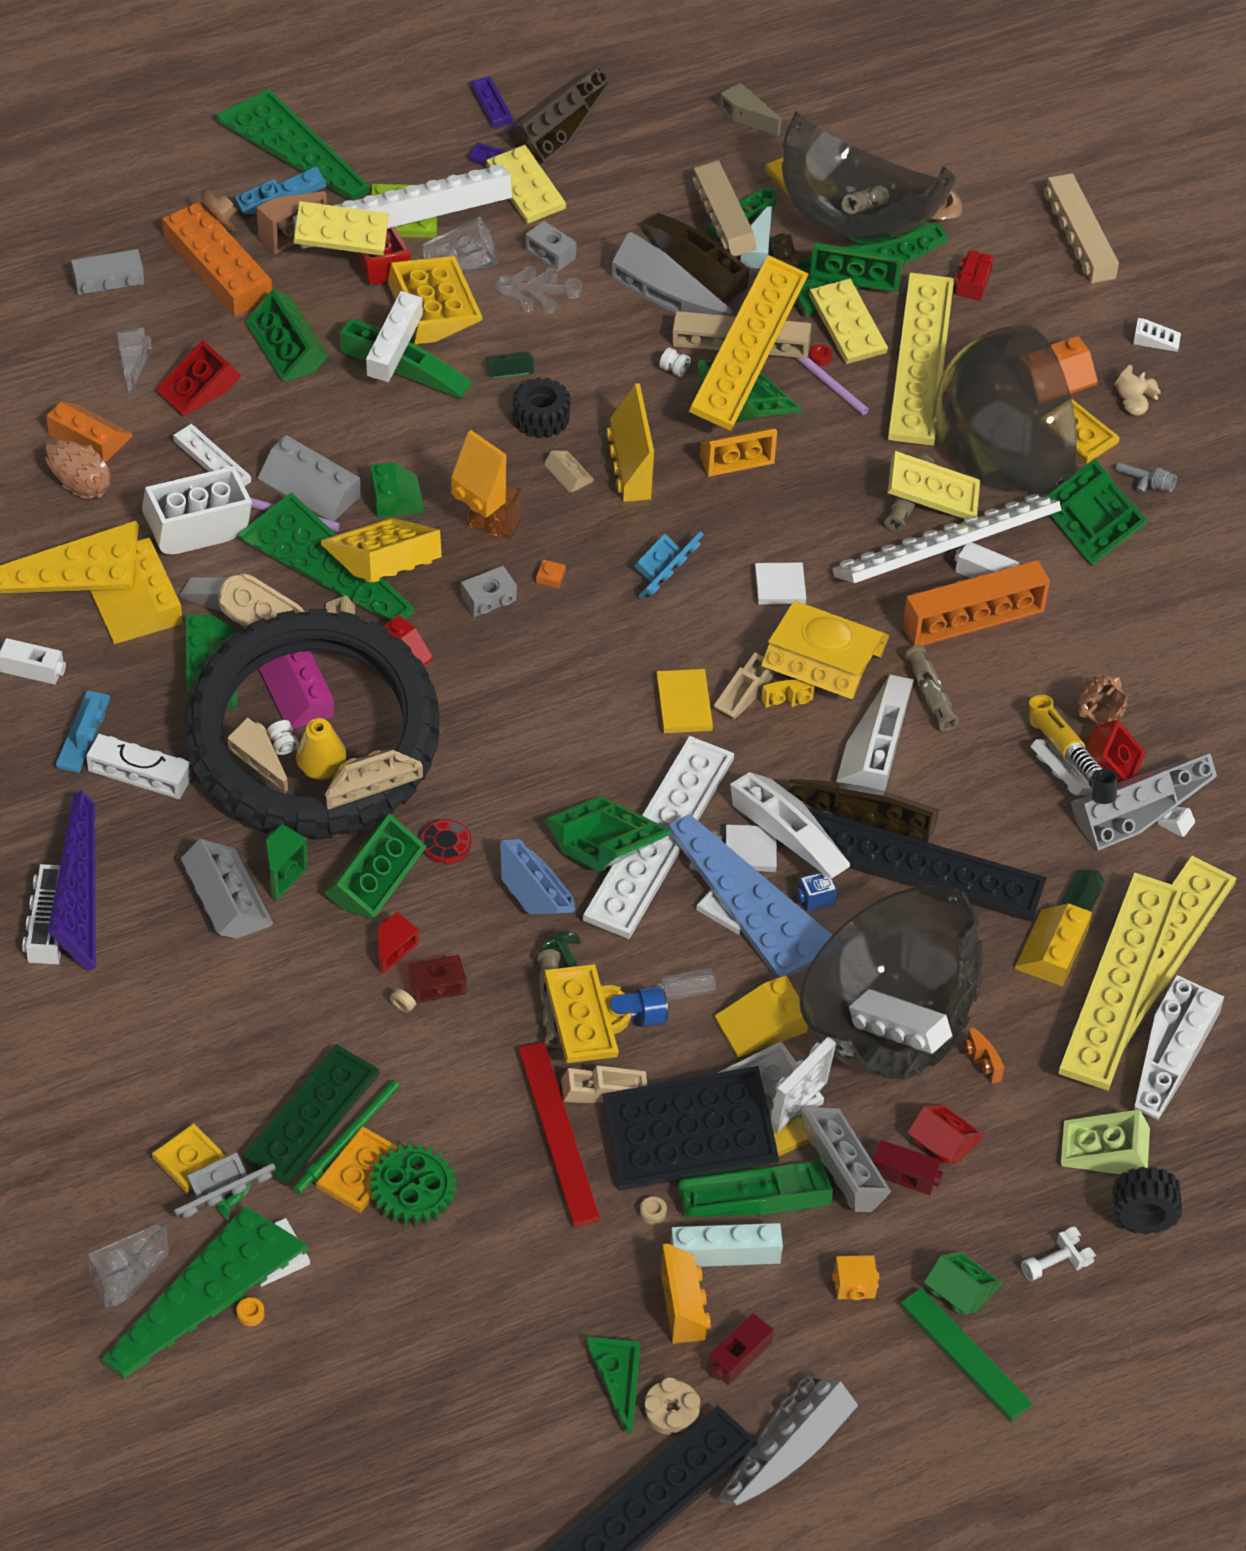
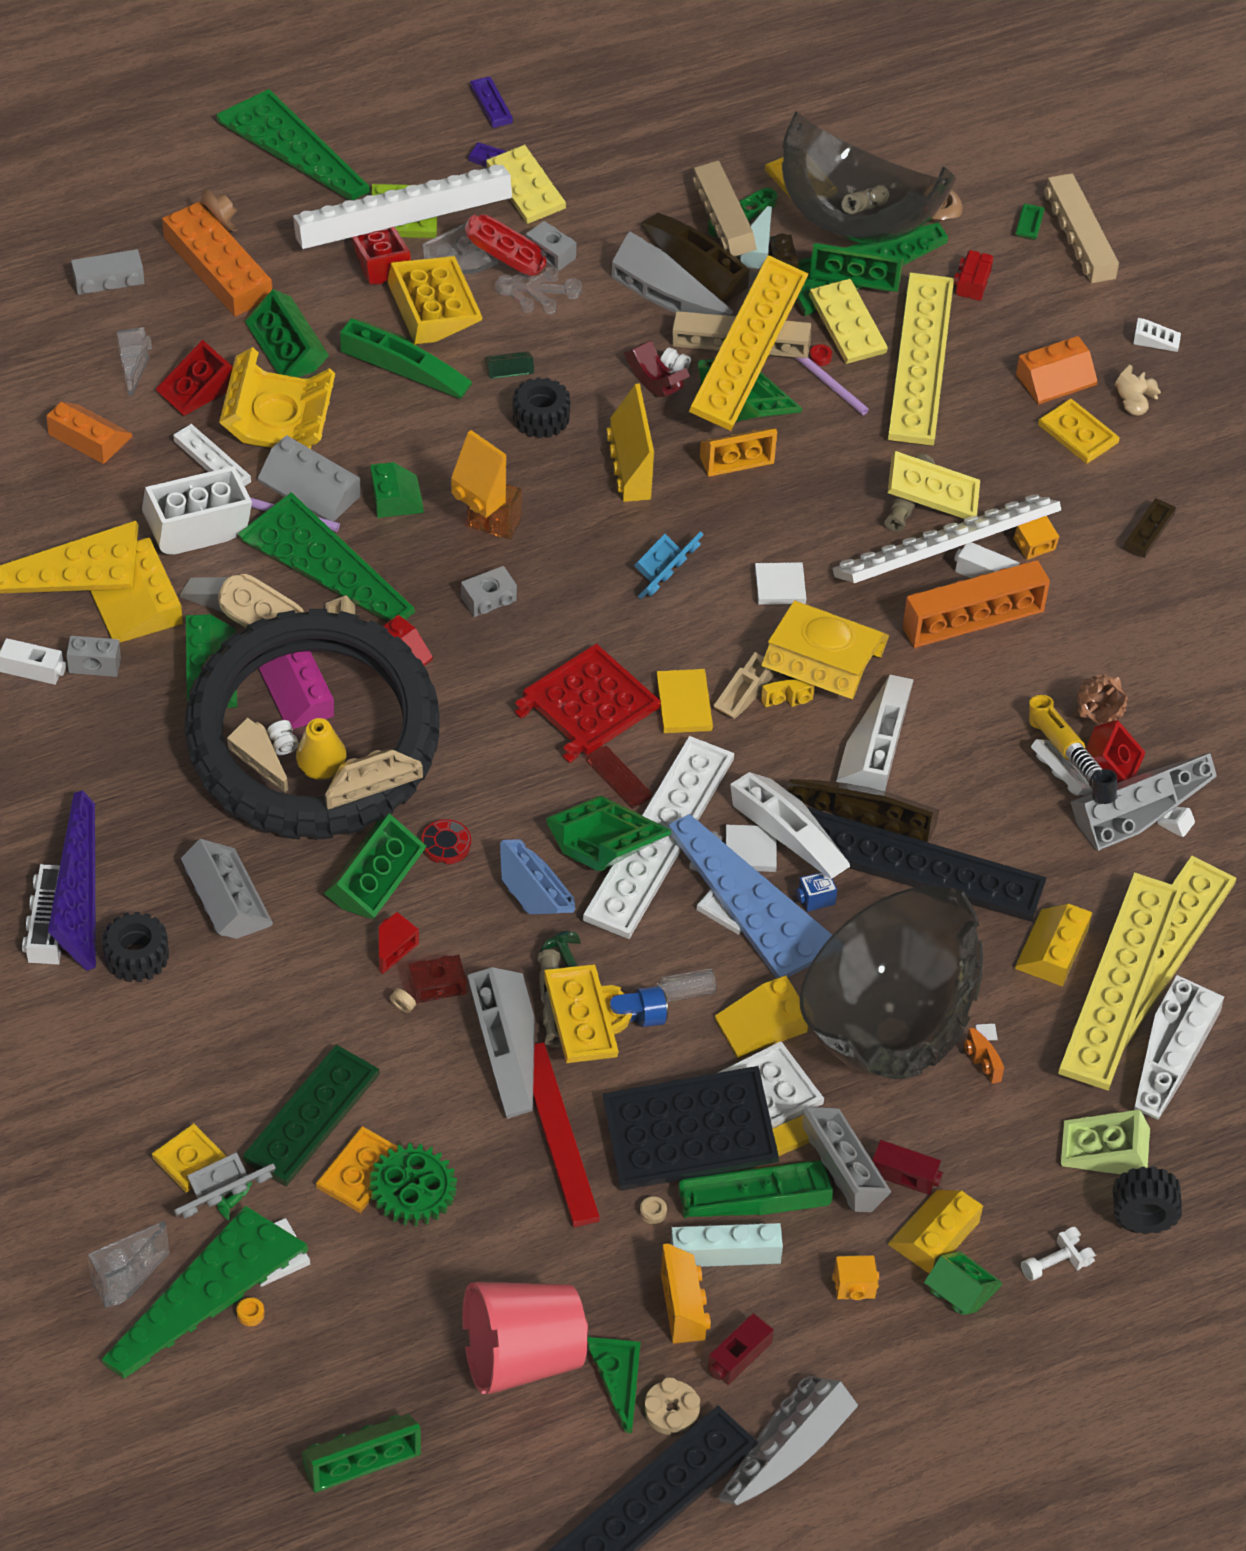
(78, 468): nougat head -> none
(83, 731): dark azure bracket -> none
(93, 656): none -> light grey brick
(135, 963): none -> black tyre
(139, 766): white brick -> none
(268, 406): none -> yellow panel
(276, 219): nougat slope -> none
(285, 859): green slope -> none
(300, 184): dark azure slope -> none
(315, 1170): green bar -> none
(341, 228): light yellow plate -> none
(362, 1452): none -> green slope
(385, 548): yellow slope -> none
(394, 336): white brick -> none
(505, 244): none -> red tile
(508, 1034): none -> light grey wedge
(522, 1333): none -> coral cone
(550, 573): orange plate -> none
(561, 116): dark brown wedge -> none
(567, 470): tan slope -> none
(588, 1086): tan slope -> none
(589, 701): none -> red plate
(619, 777): none -> clear red tile
(652, 371): none -> dark red arch
(749, 110): dark tan slope -> none
(802, 1084): white plate -> none
(900, 1021): white brick -> none
(932, 689): dark tan piece -> none
(937, 1227): none -> yellow slope
(944, 1133): red slope -> none
(966, 1355): green tile -> none
(987, 1031): none -> white sticker
(1008, 411): clear smoke windscreen -> none
(1029, 221): none -> green tile
(1036, 537): none -> light orange head
(1084, 889): clear green slope -> none
(1095, 512): green slope -> none
(1150, 527): none -> dark brown plate
(1160, 479): light grey piece -> none

